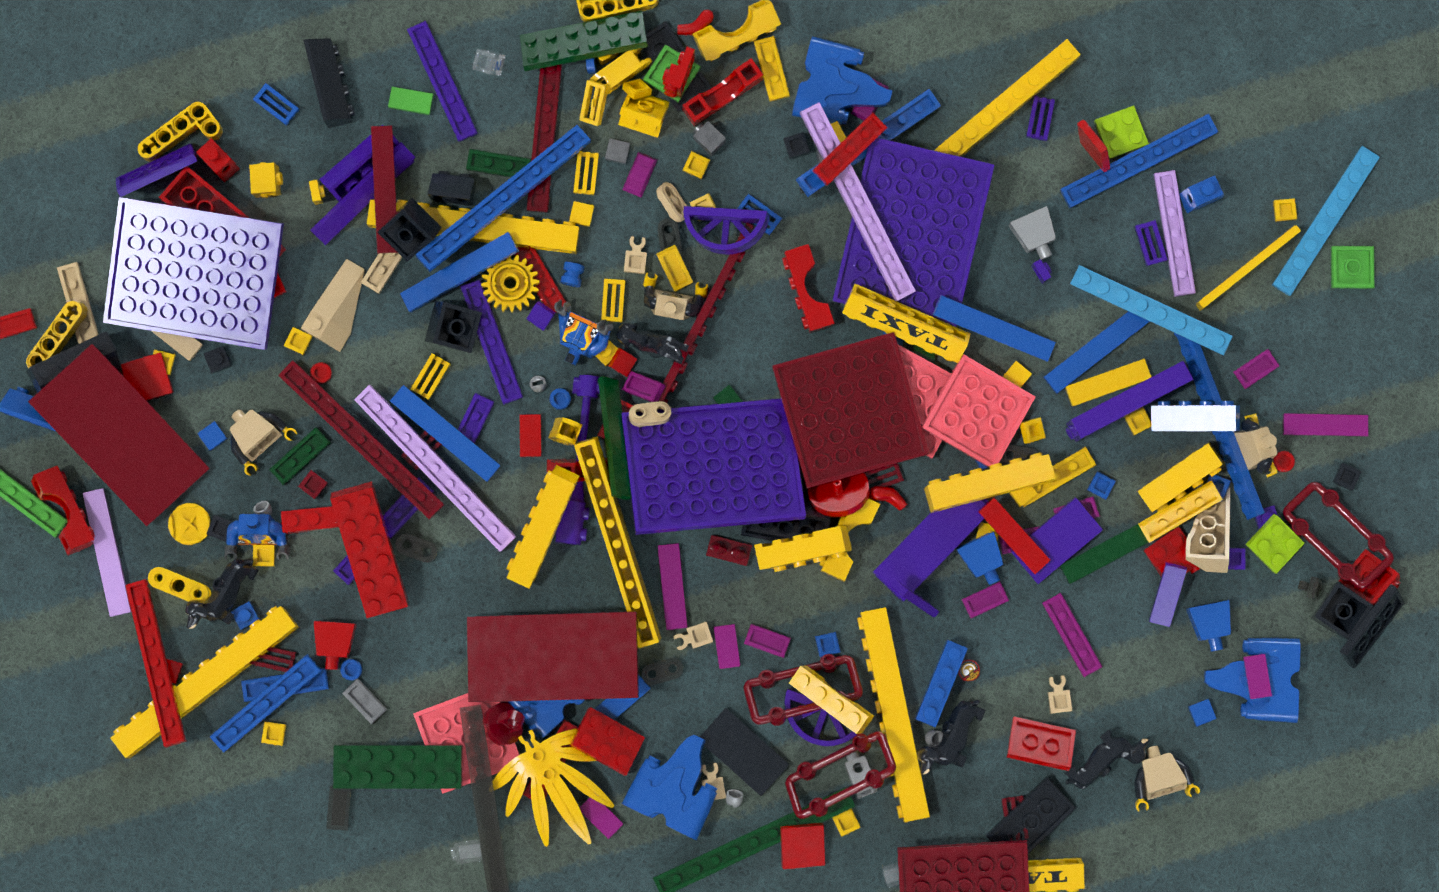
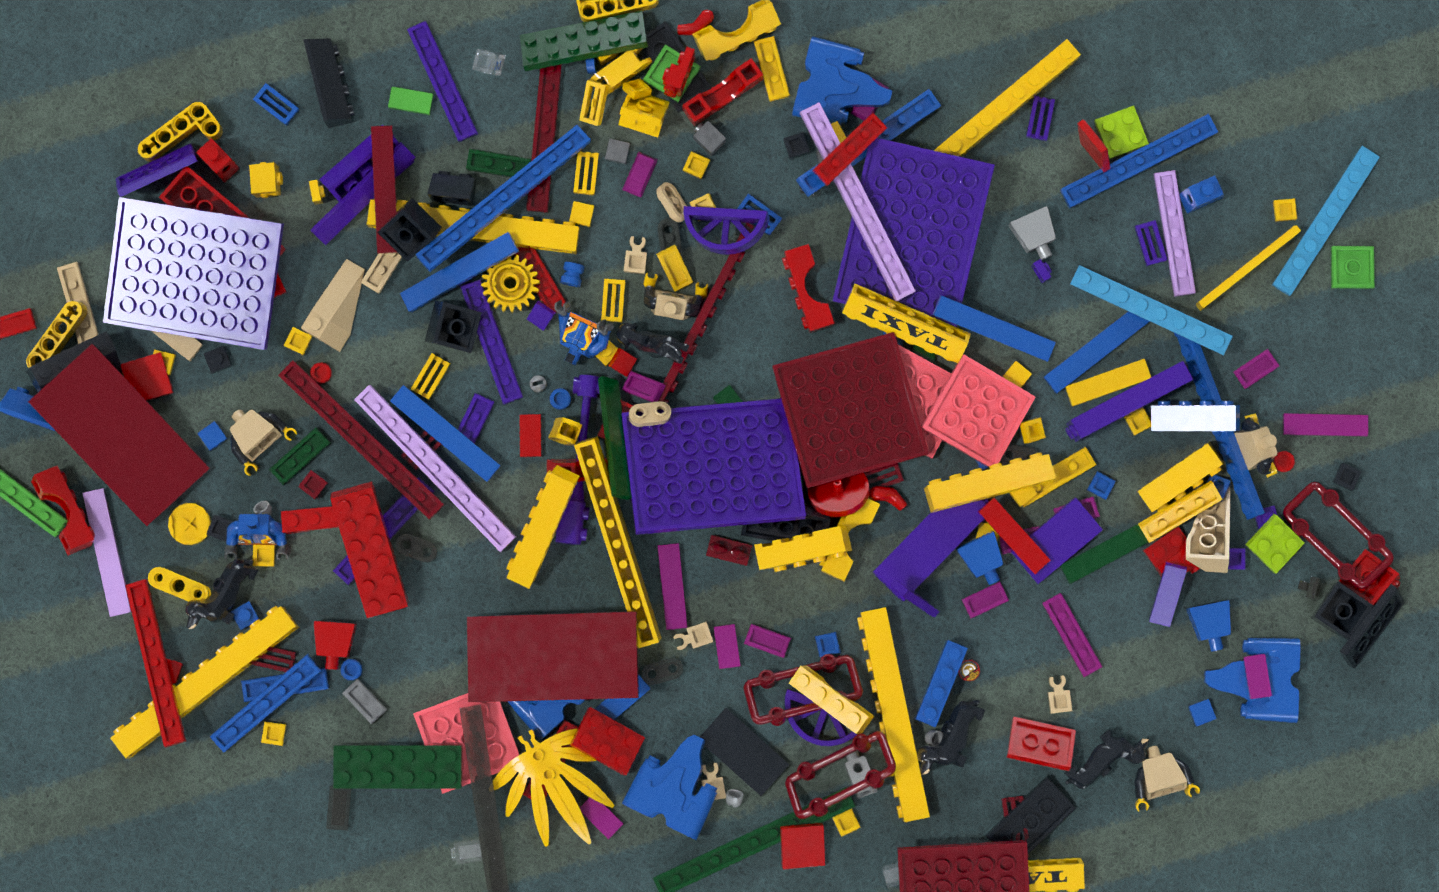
(503, 724): dark red tile -> none

